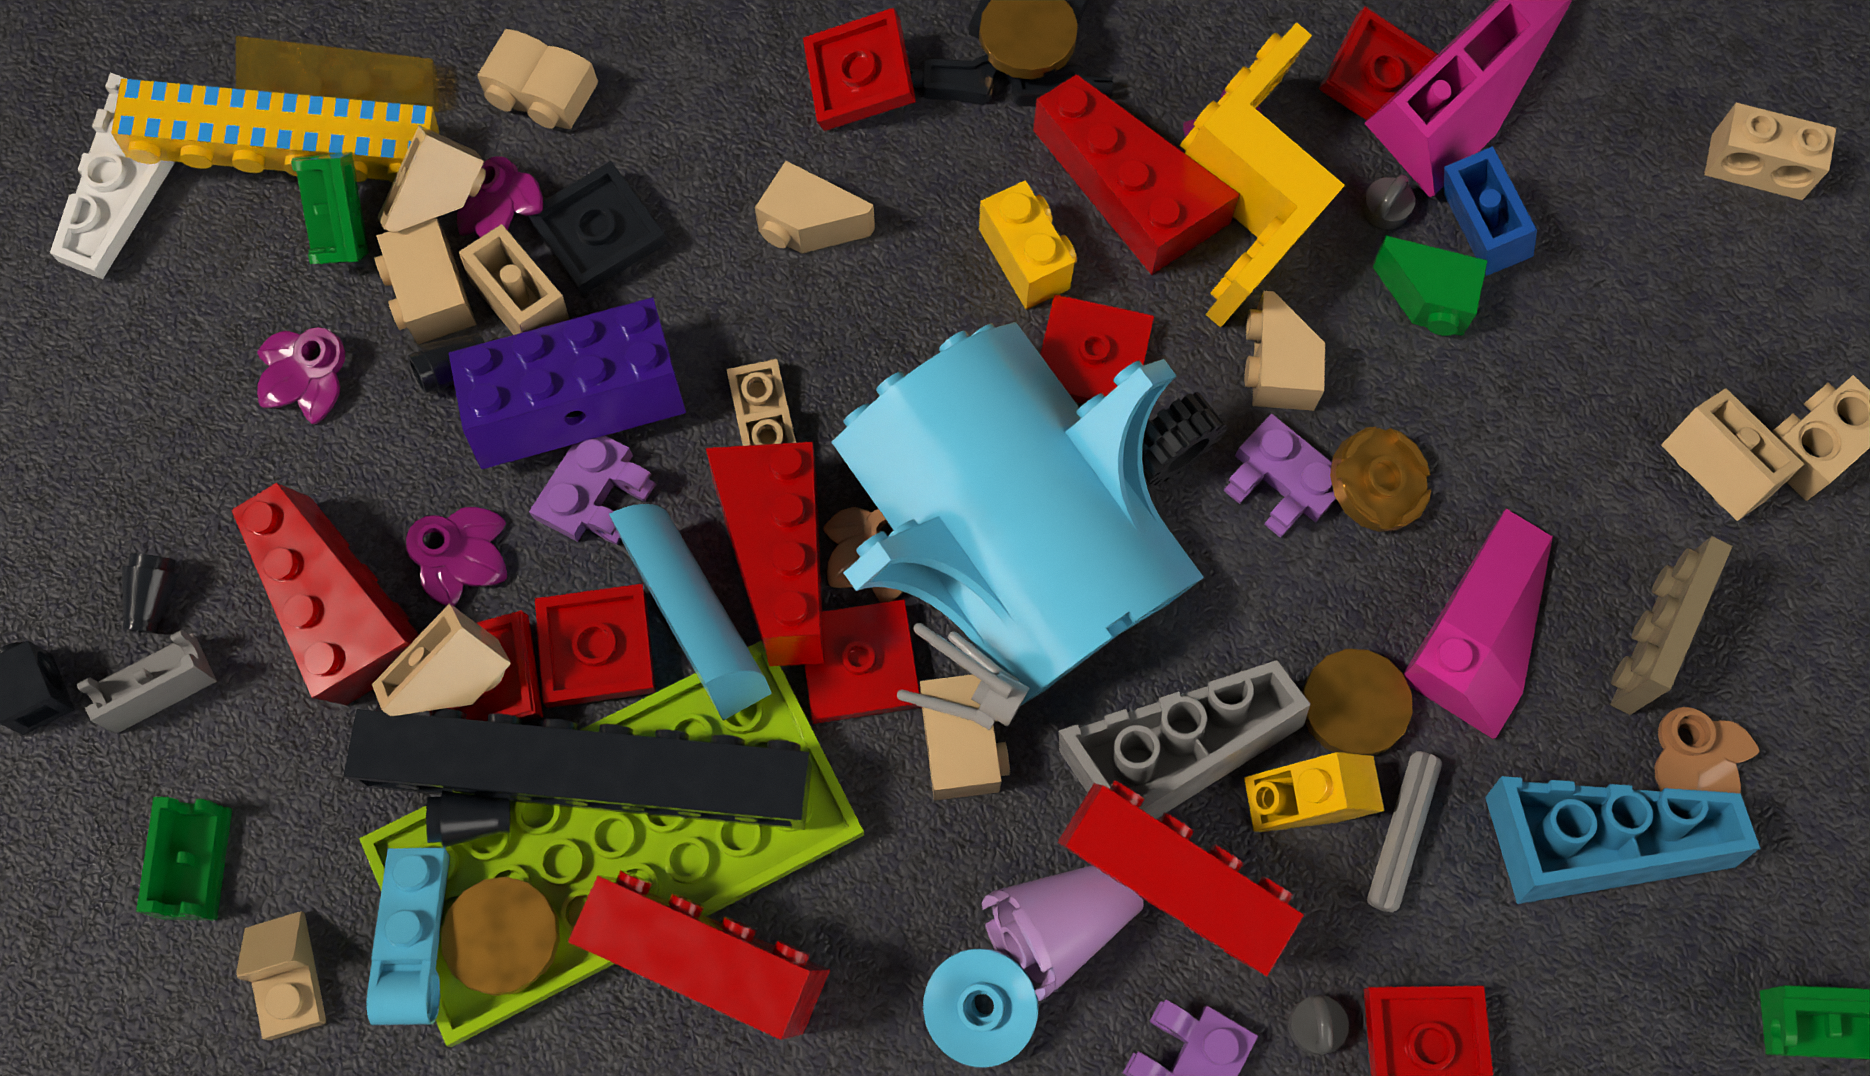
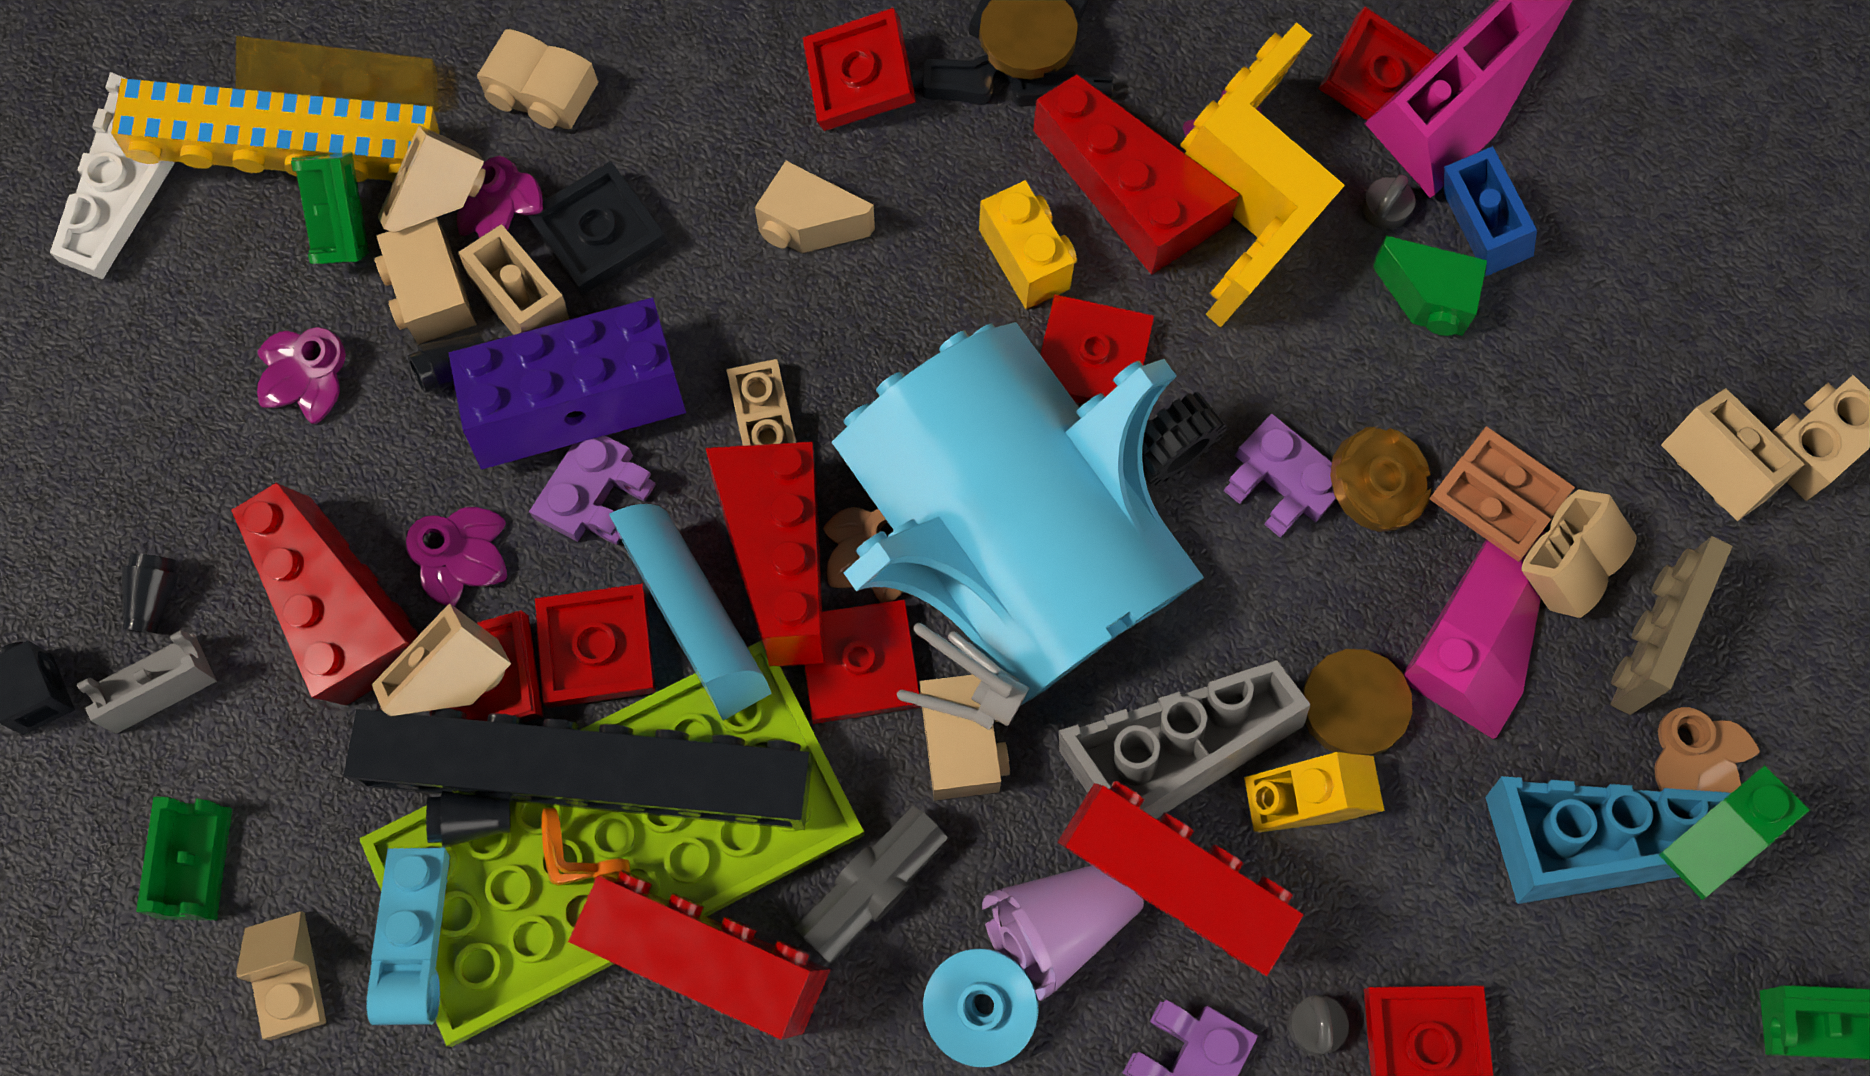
(500, 936): pearl gold tile -> none
(572, 870): none -> orange piece
(872, 884): none -> dark grey piece
(1286, 358): tan slope -> none
(1404, 832): light grey axle -> none
(1502, 493): none -> nougat slope
(1579, 553): none -> tan brick
(1734, 832): none -> green slope
(1770, 151): tan brick -> none

